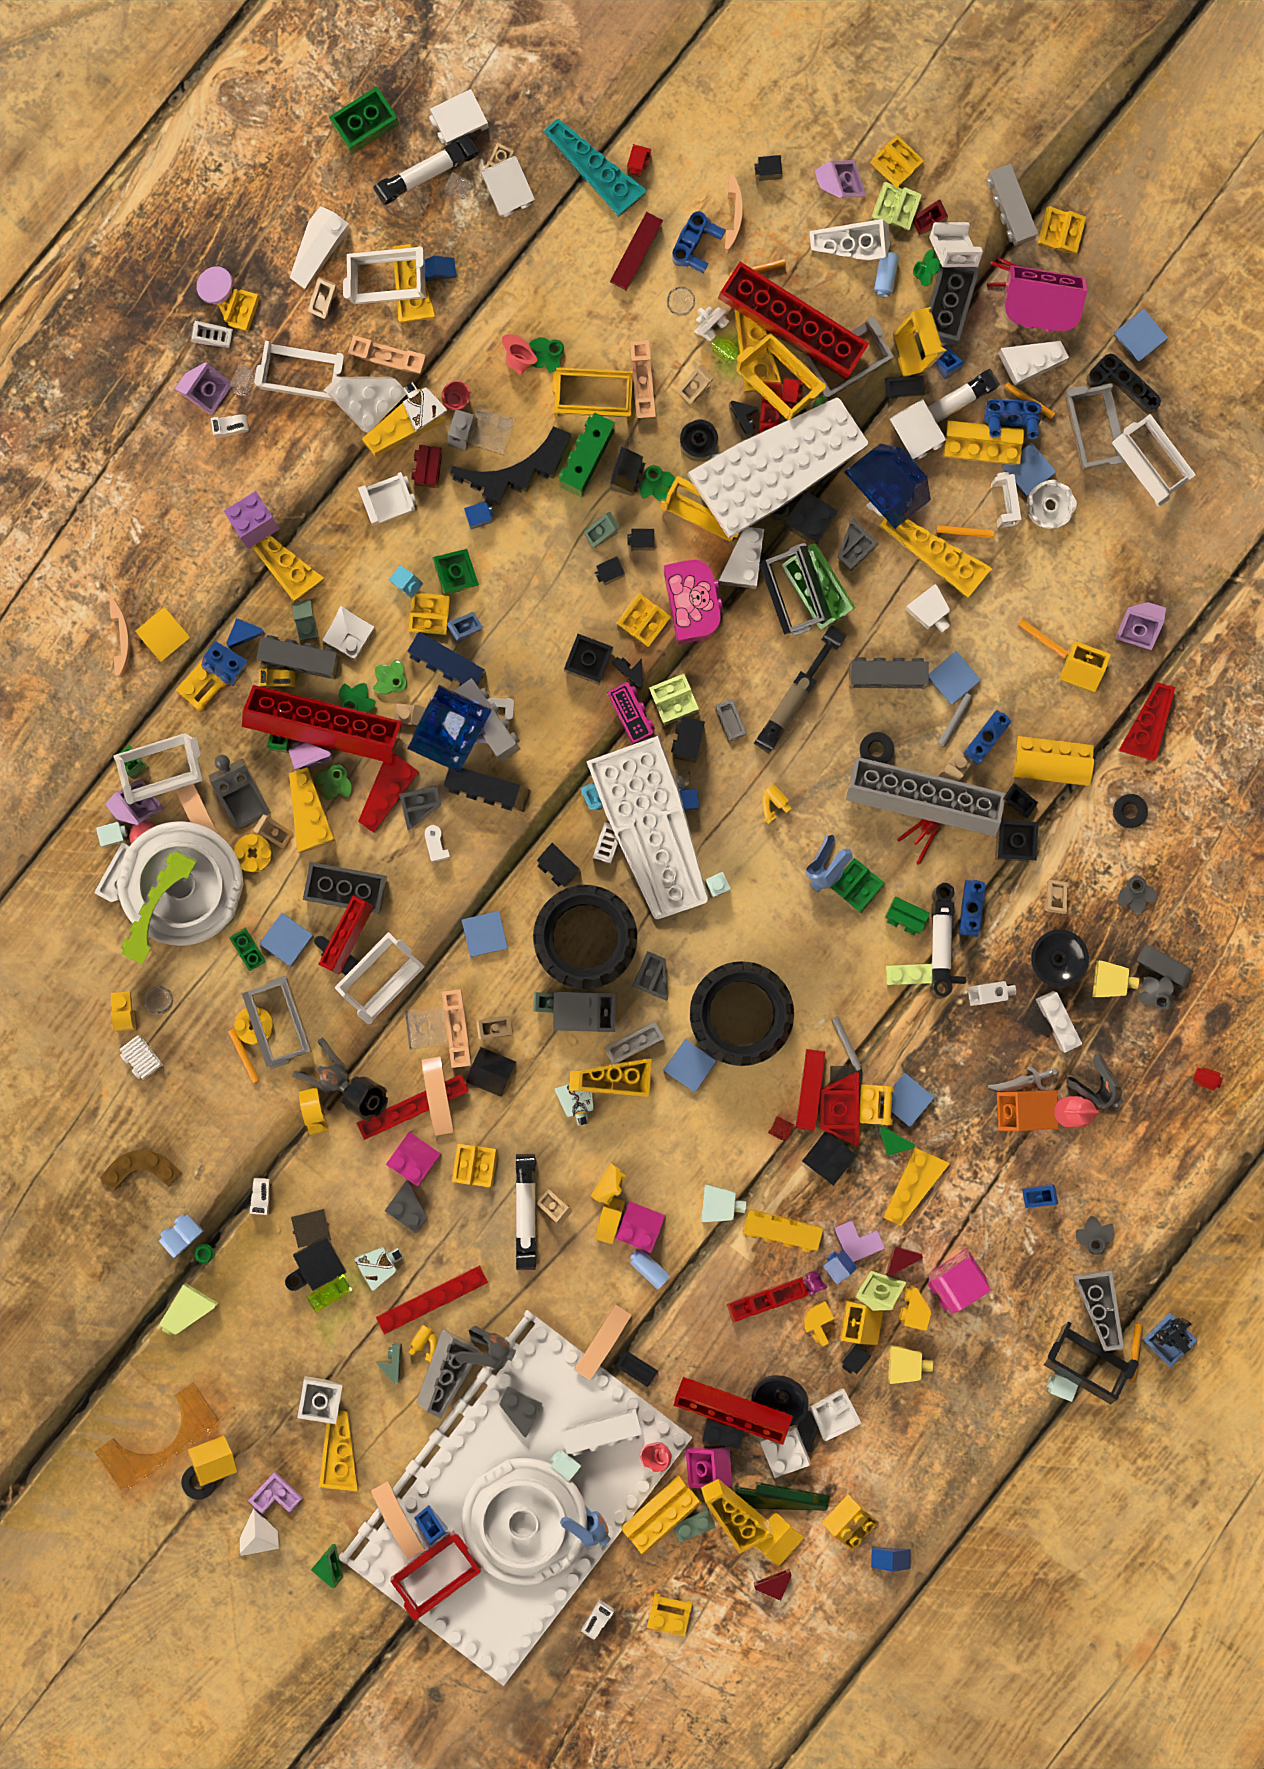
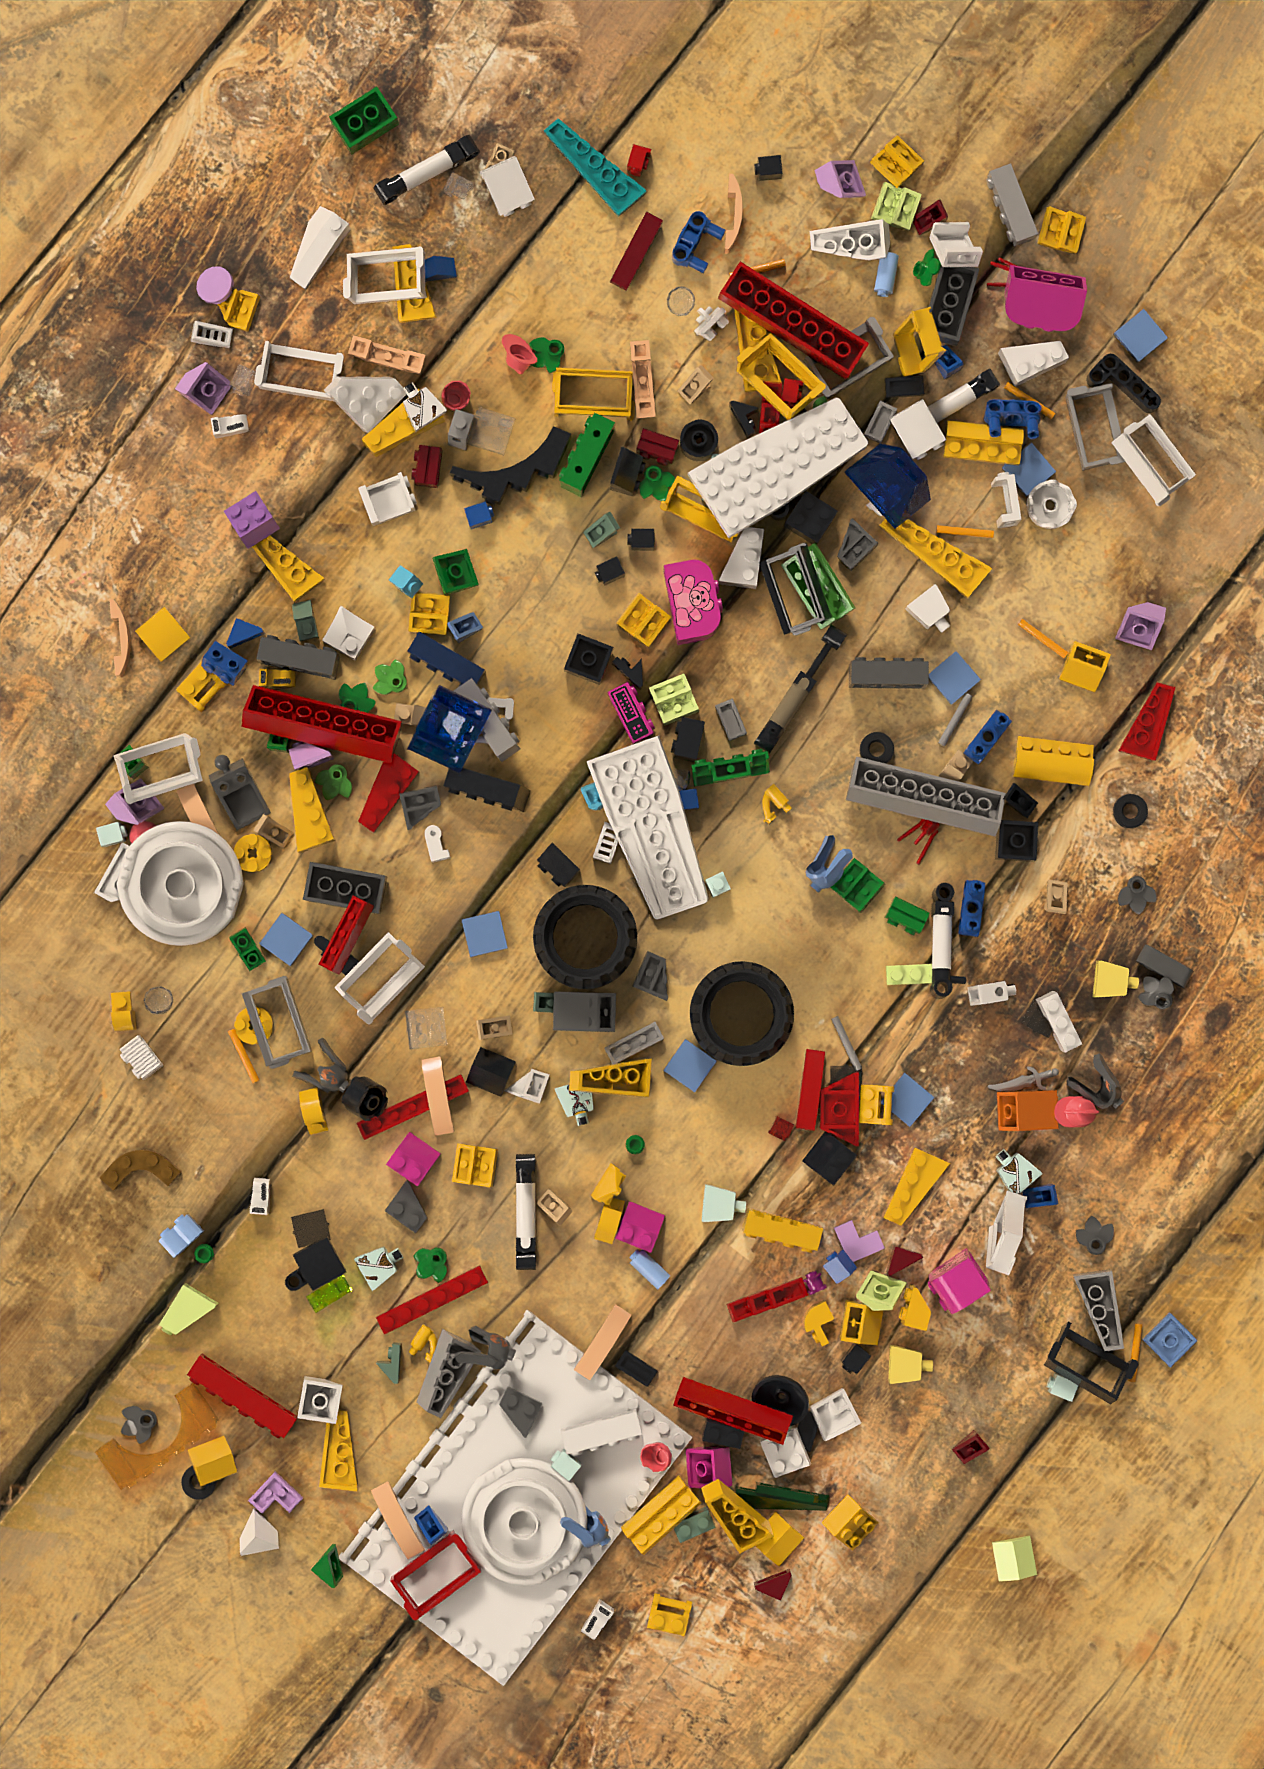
(136, 1425): none -> dark grey plate
(138, 945): lime arch -> none
(242, 1396): none -> red brick
(322, 297): tan slope -> none
(429, 1266): none -> green plate
(456, 1028): light nougat slope -> none
(458, 117): white panel -> none
(530, 1086): none -> white slope
(635, 1144): none -> green plate
(657, 446): none -> dark red brick
(724, 349): clear neon green brick -> none
(731, 769): none -> green bracket
(880, 422): none -> light grey tile
(890, 1559): blue slope -> none
(893, 1143): green slope -> none
(970, 1447): none -> dark red slope
(1009, 1223): none -> white piece
(1014, 1558): none -> yellowish green slope
(1016, 1171): none -> light aqua torso
(1073, 958): black dish -> none
(1174, 1334): black bracket -> none
(1207, 1078): red brick -> none

